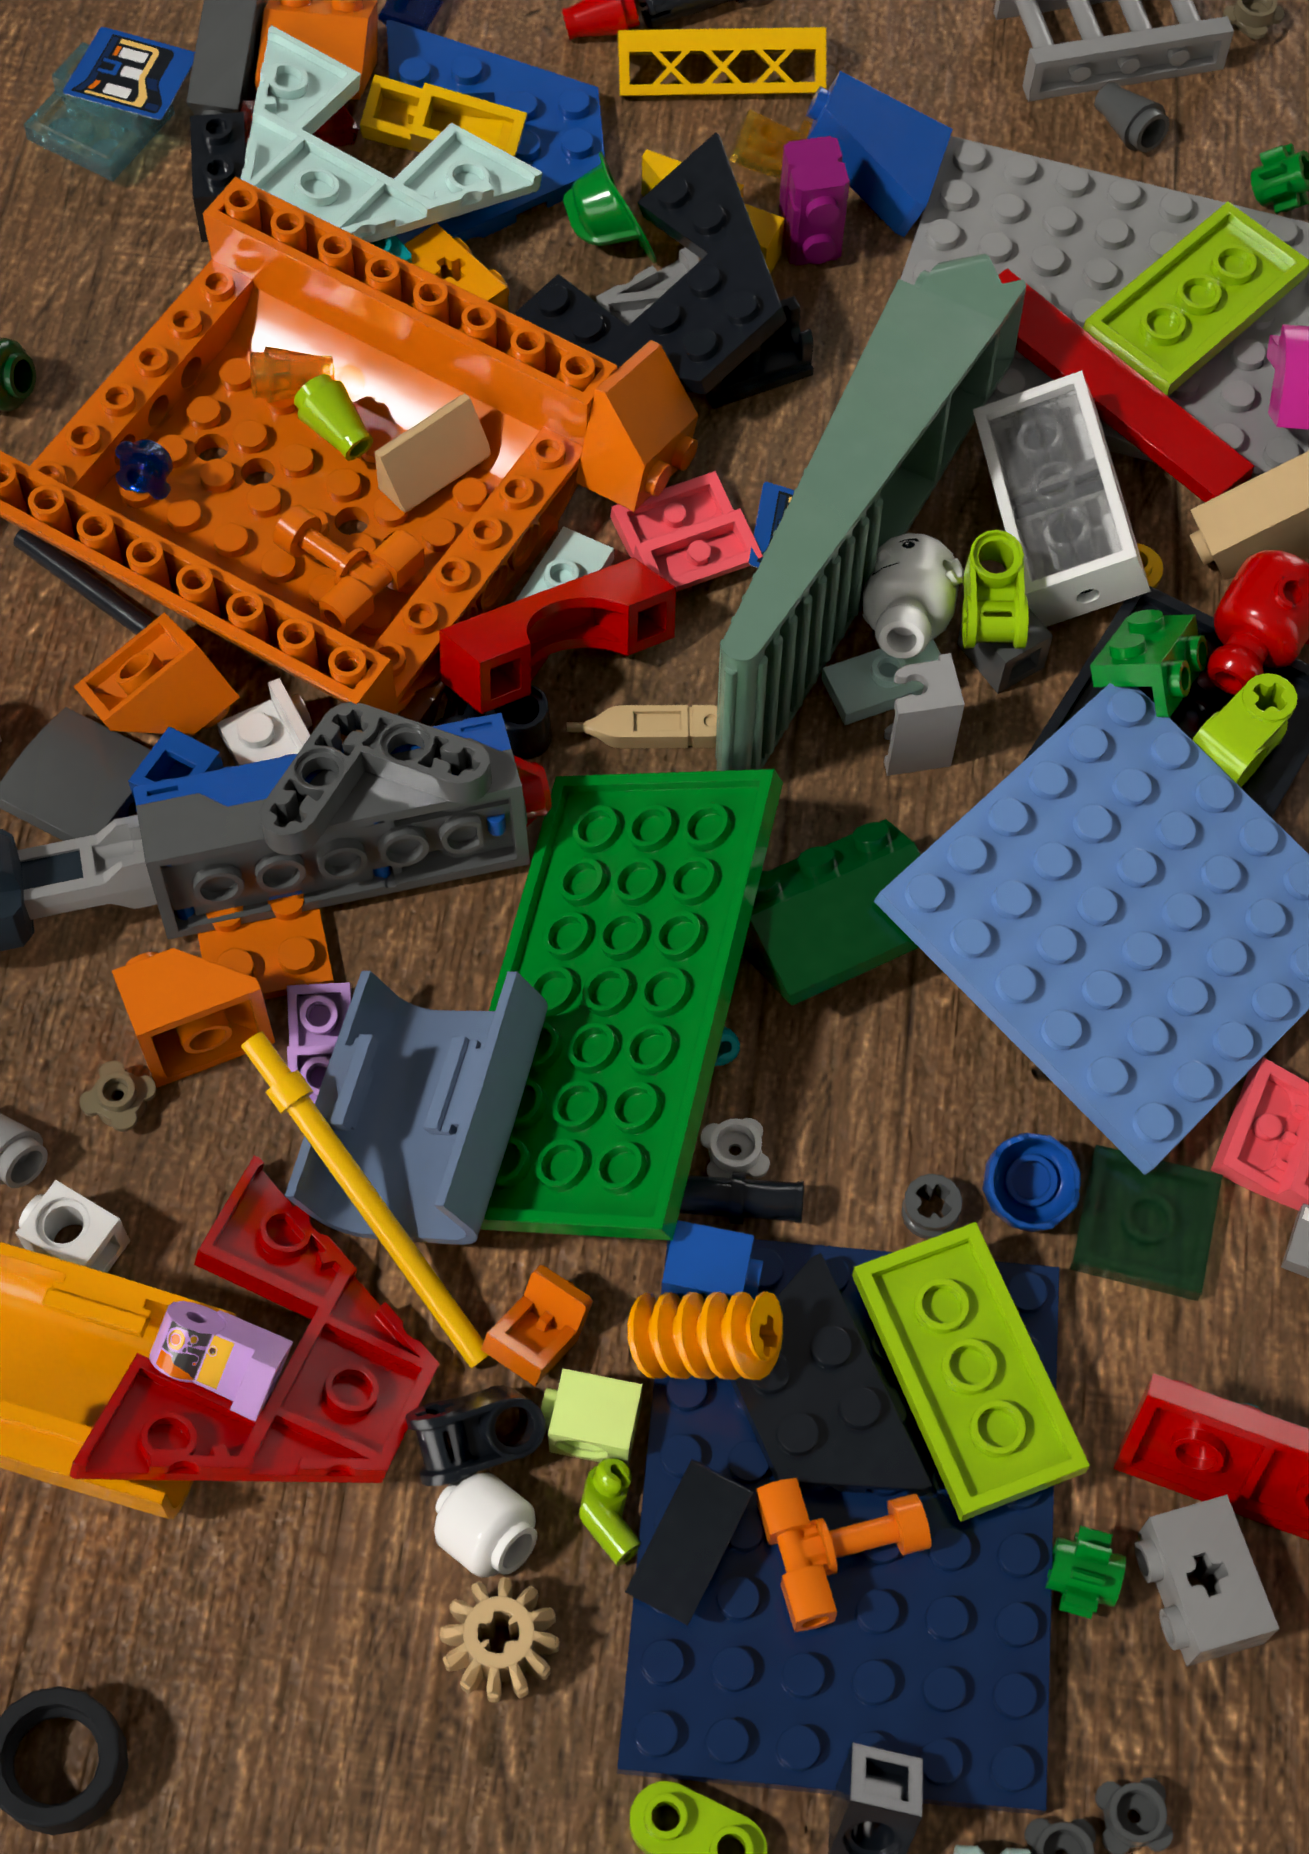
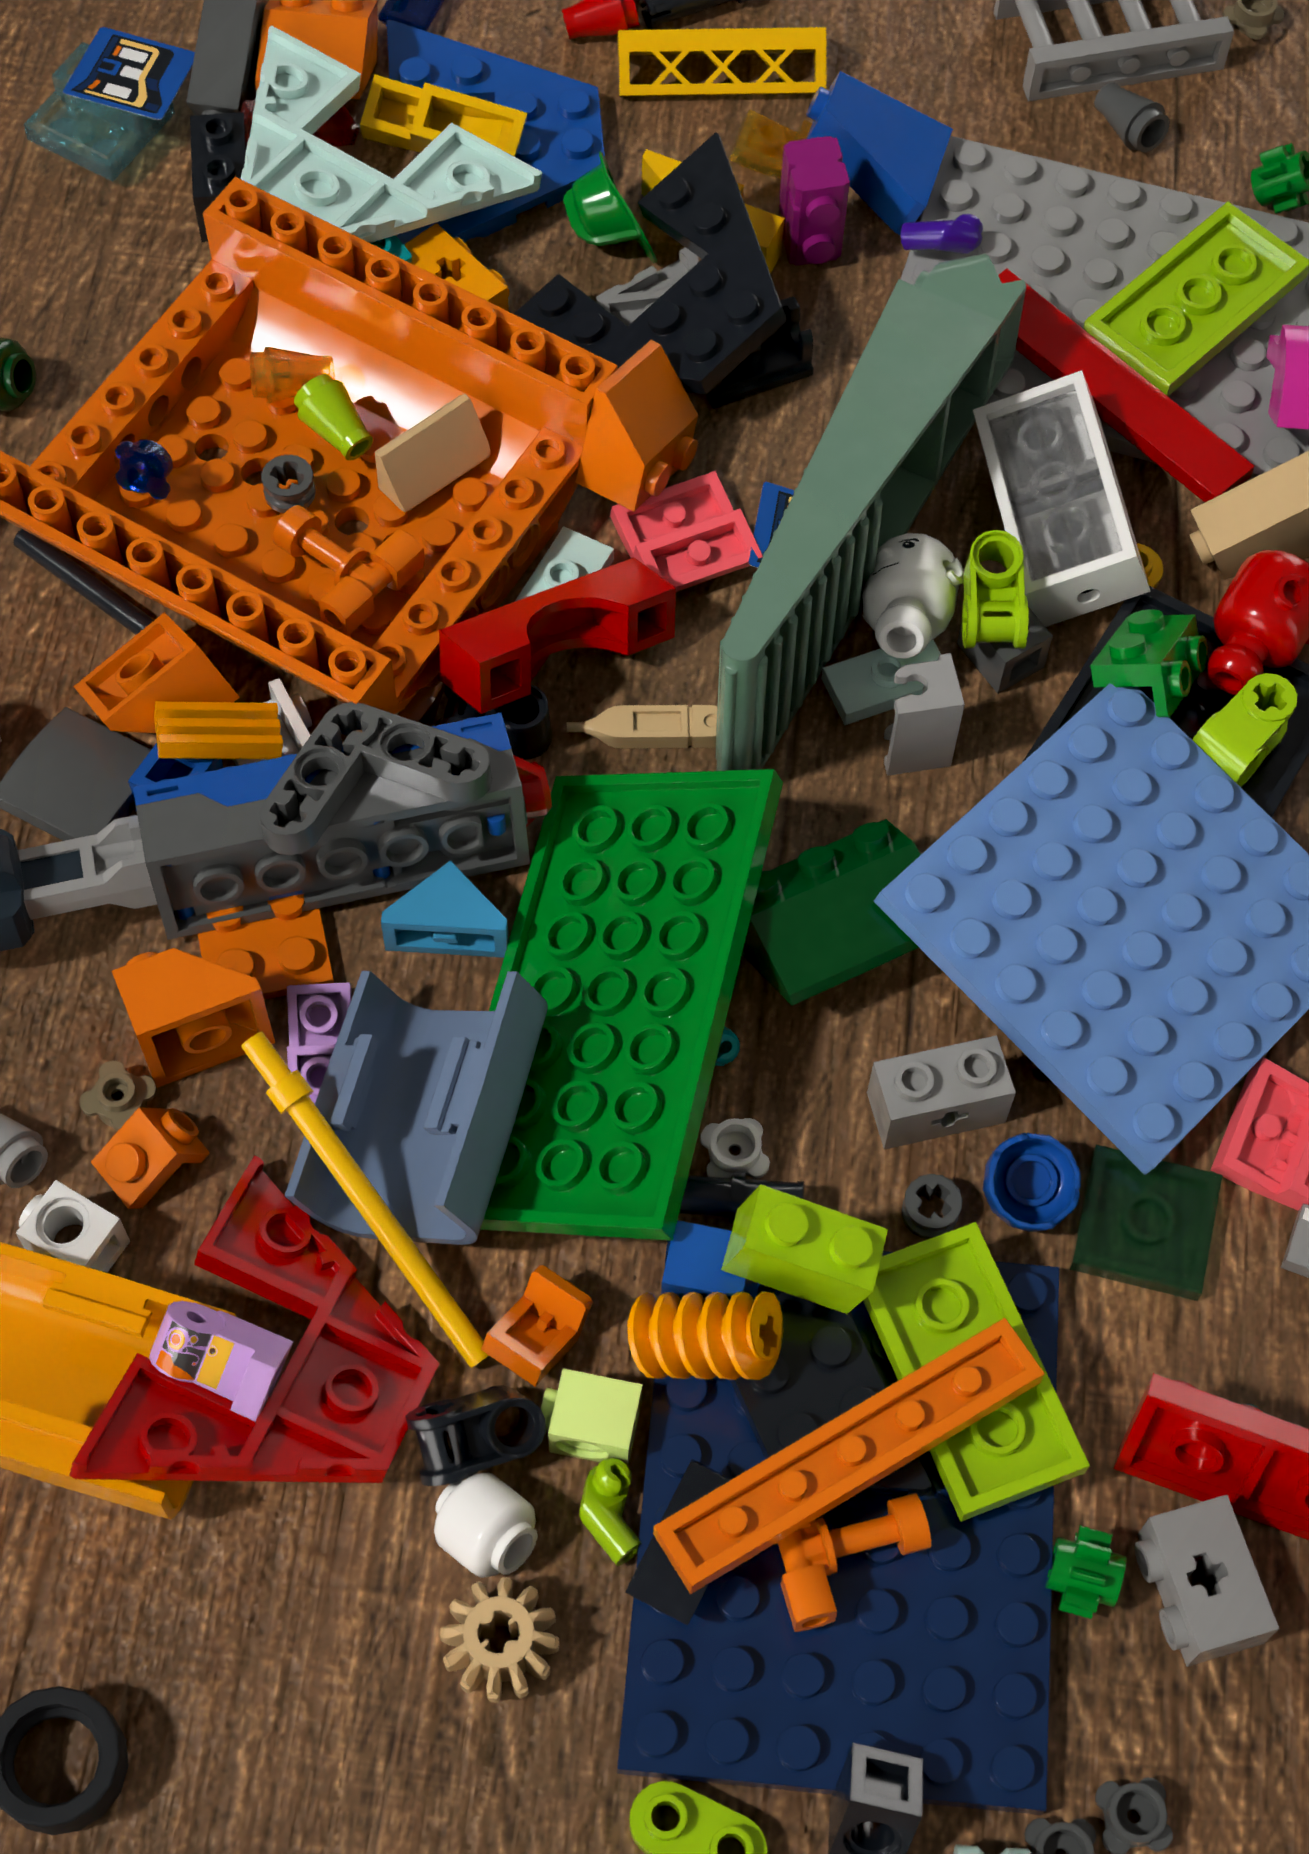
(148, 1153): none -> orange bracket
(217, 730): none -> light orange tile
(278, 472): none -> dark grey bush
(445, 918): none -> dark azure slope
(804, 1249): none -> lime brick
(847, 1455): none -> orange plate
(940, 1092): none -> light grey brick
(953, 236): none -> dark purple arm

